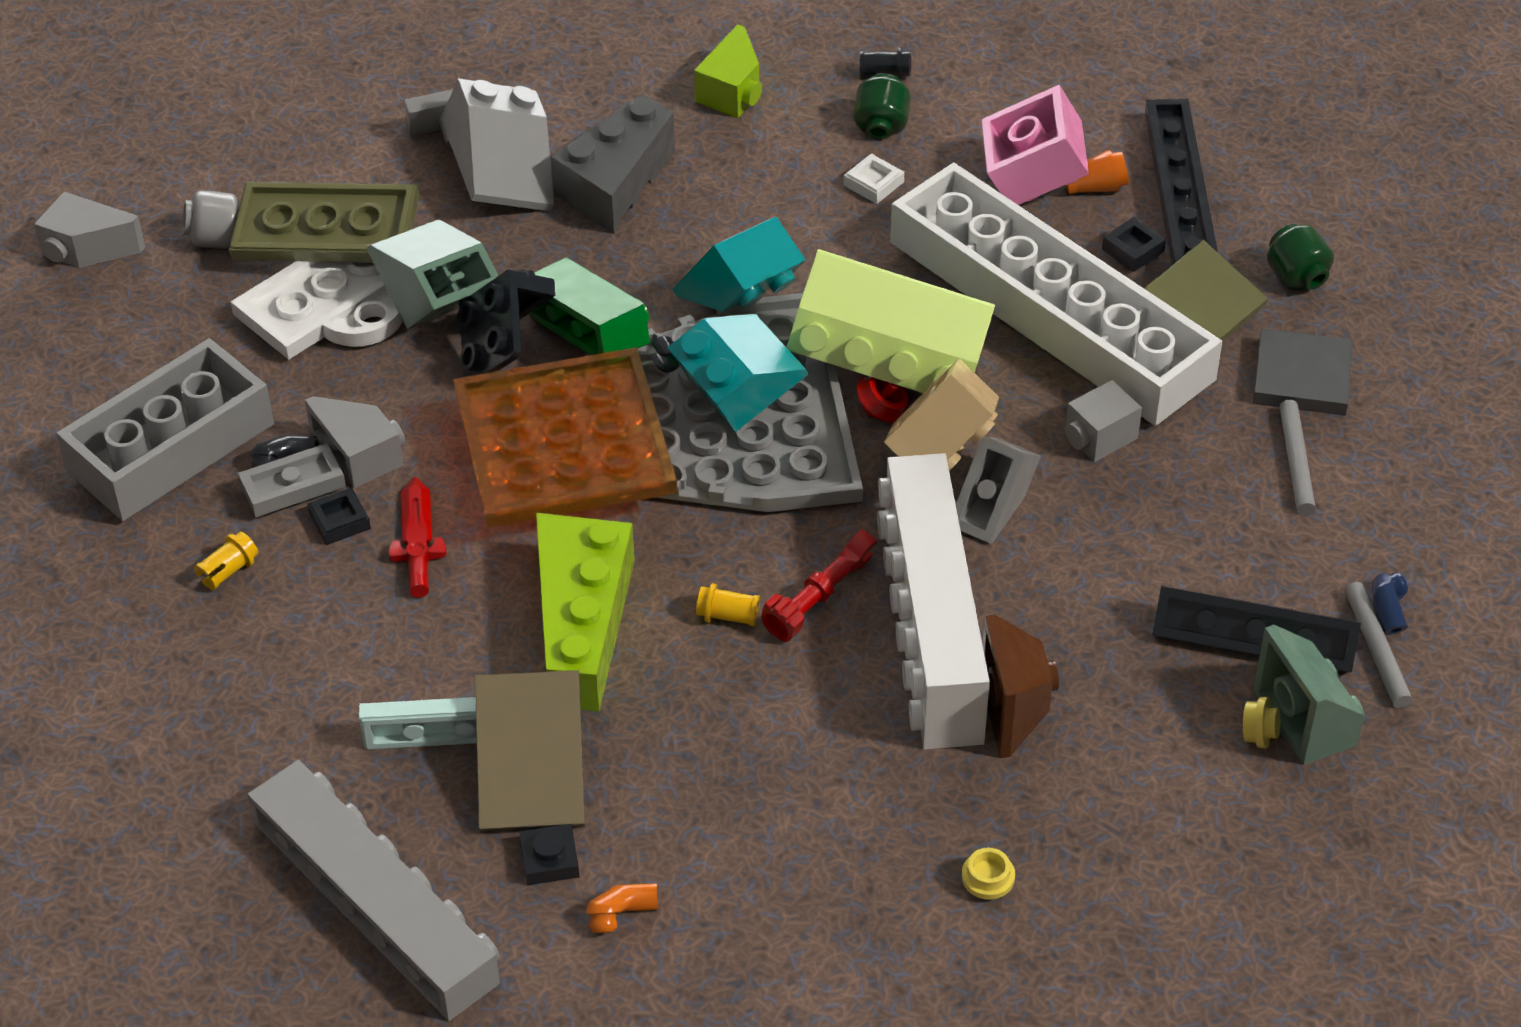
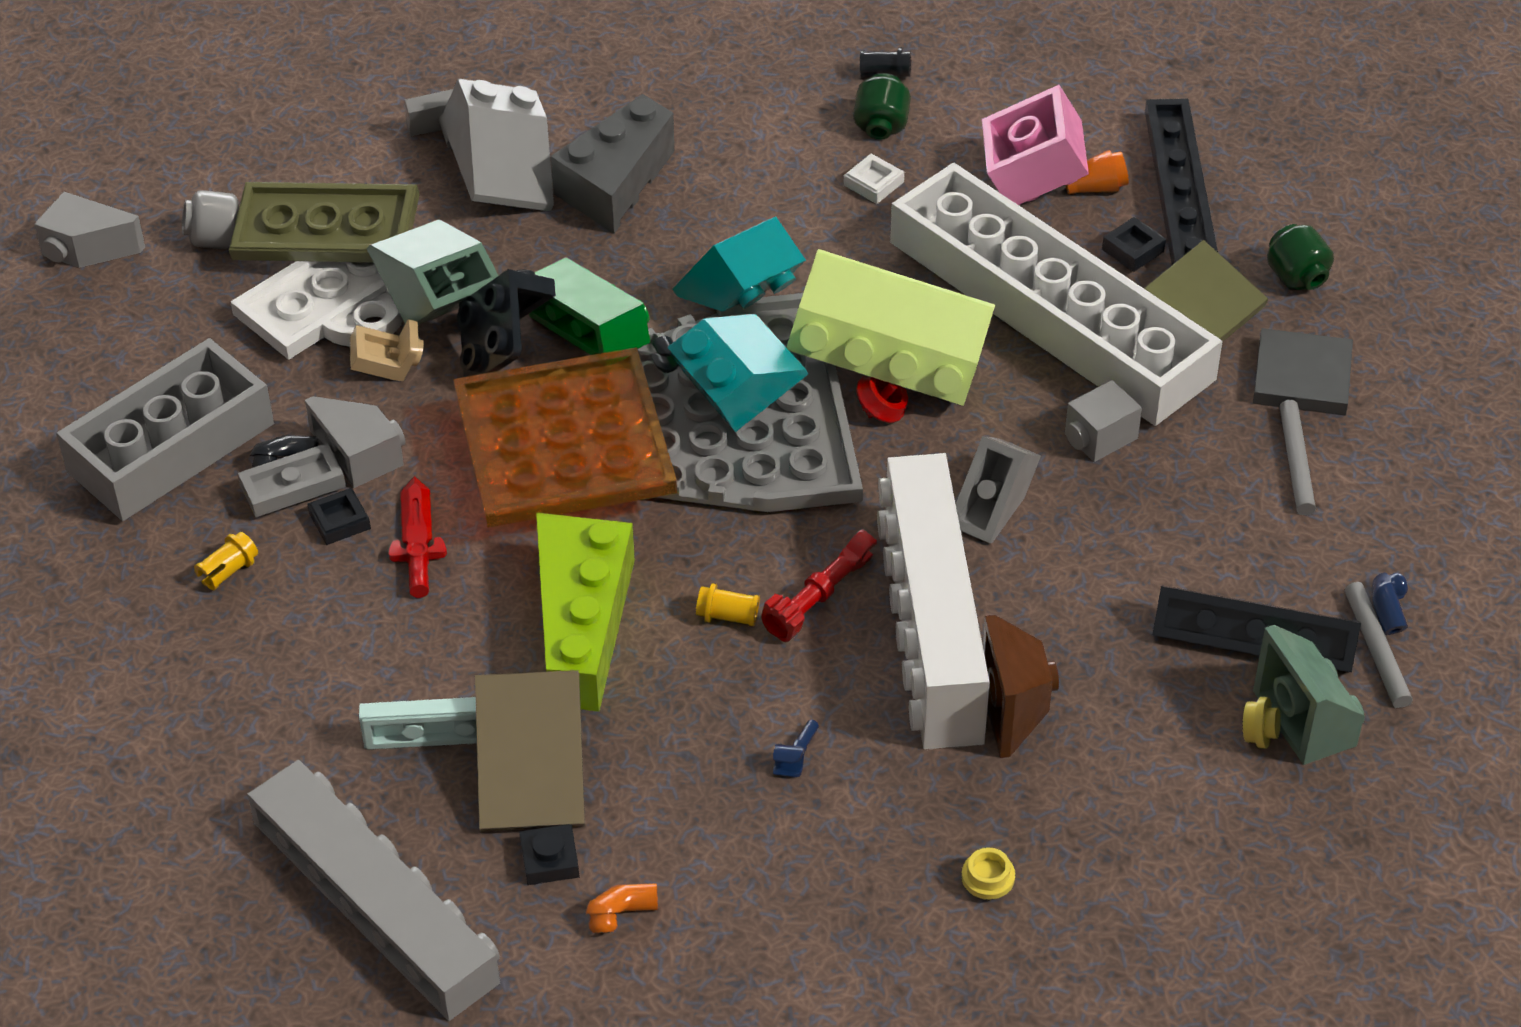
(385, 353): none -> tan bracket
(729, 75): lime slope -> none
(790, 758): none -> dark blue hand
(945, 416): tan brick -> none

